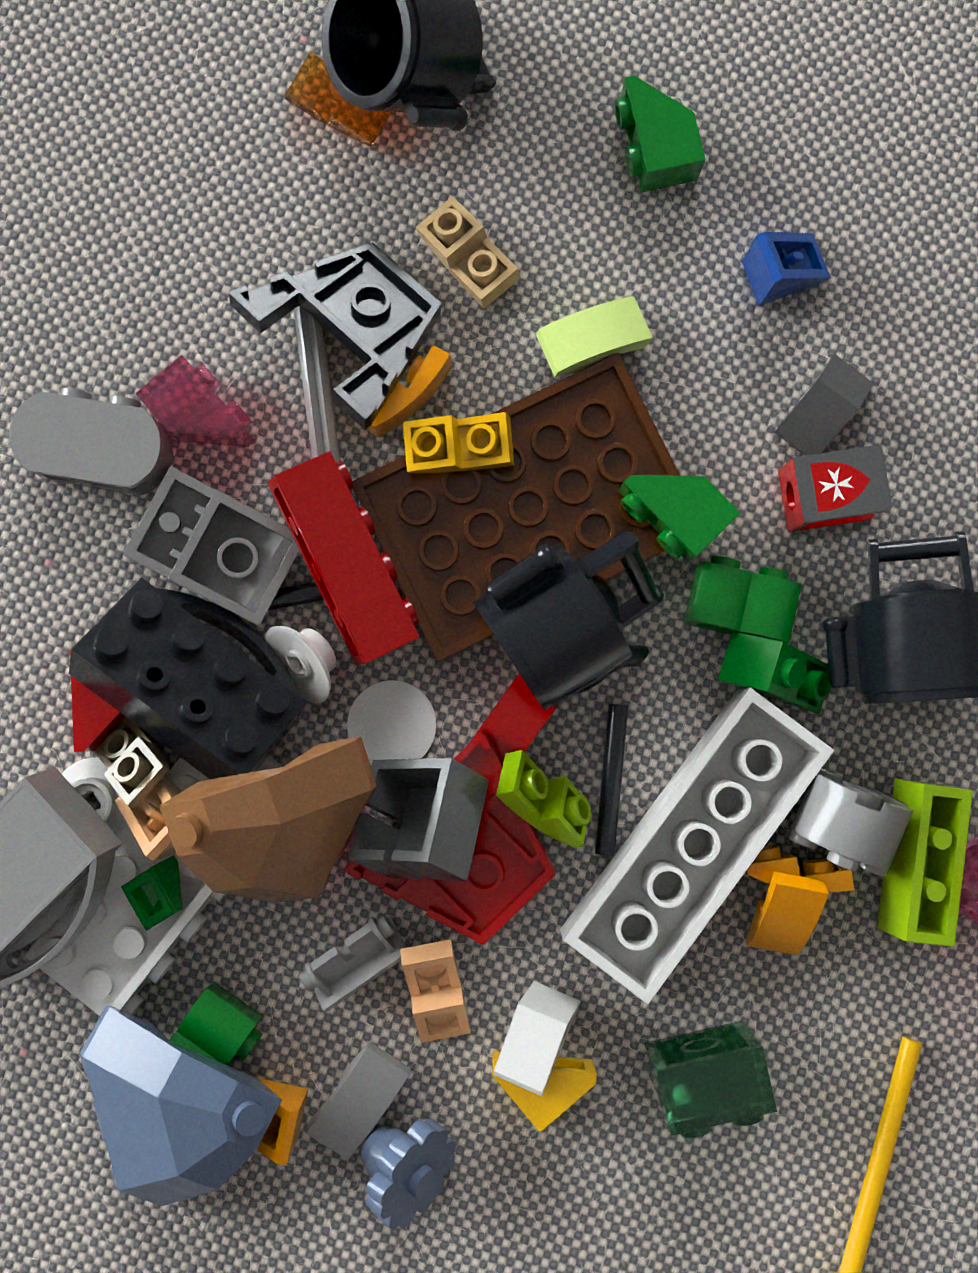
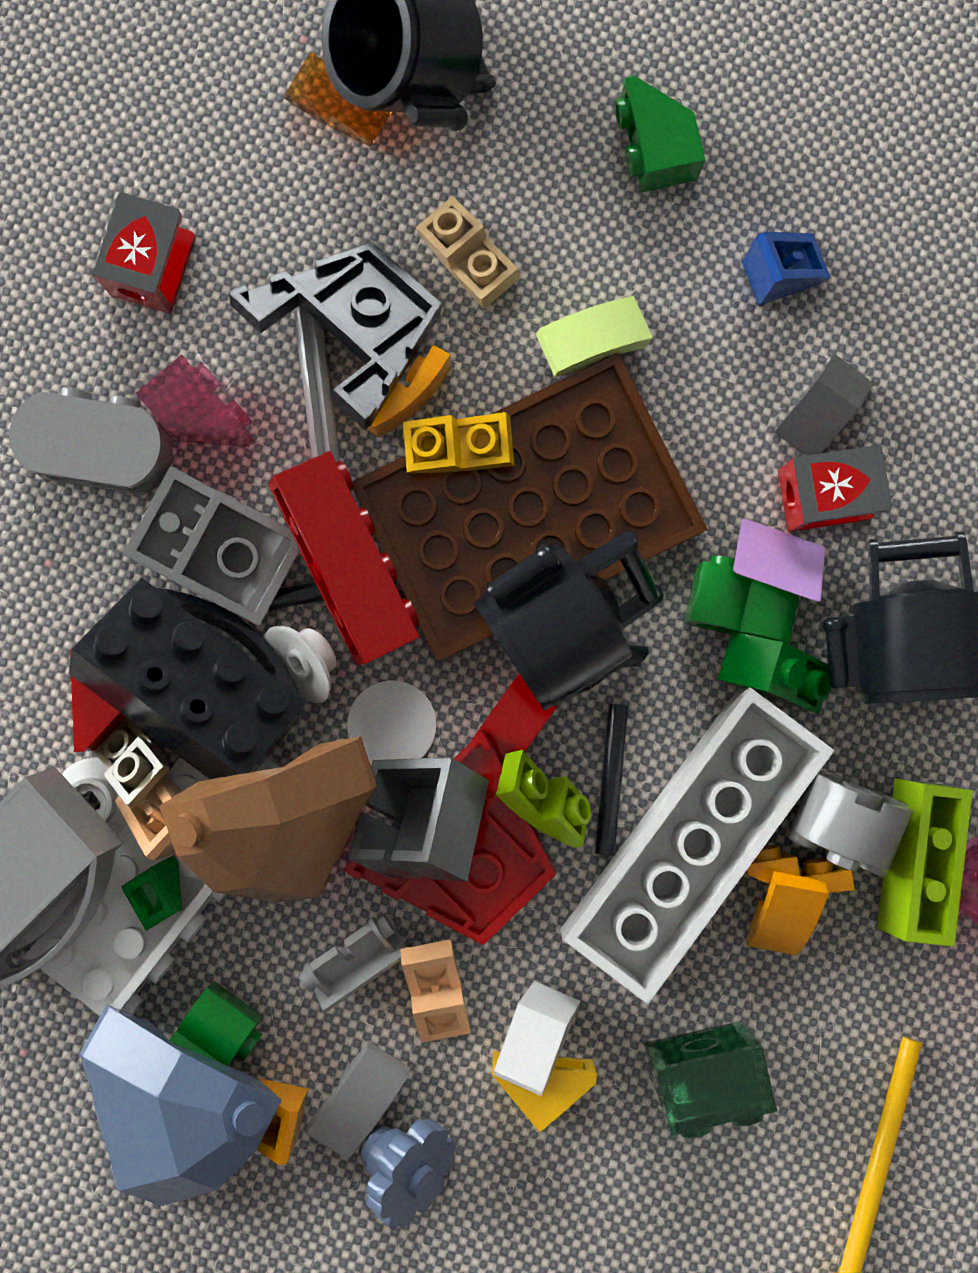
(143, 253): none -> piece
(681, 508): green slope -> none
(780, 560): none -> lavender sticker

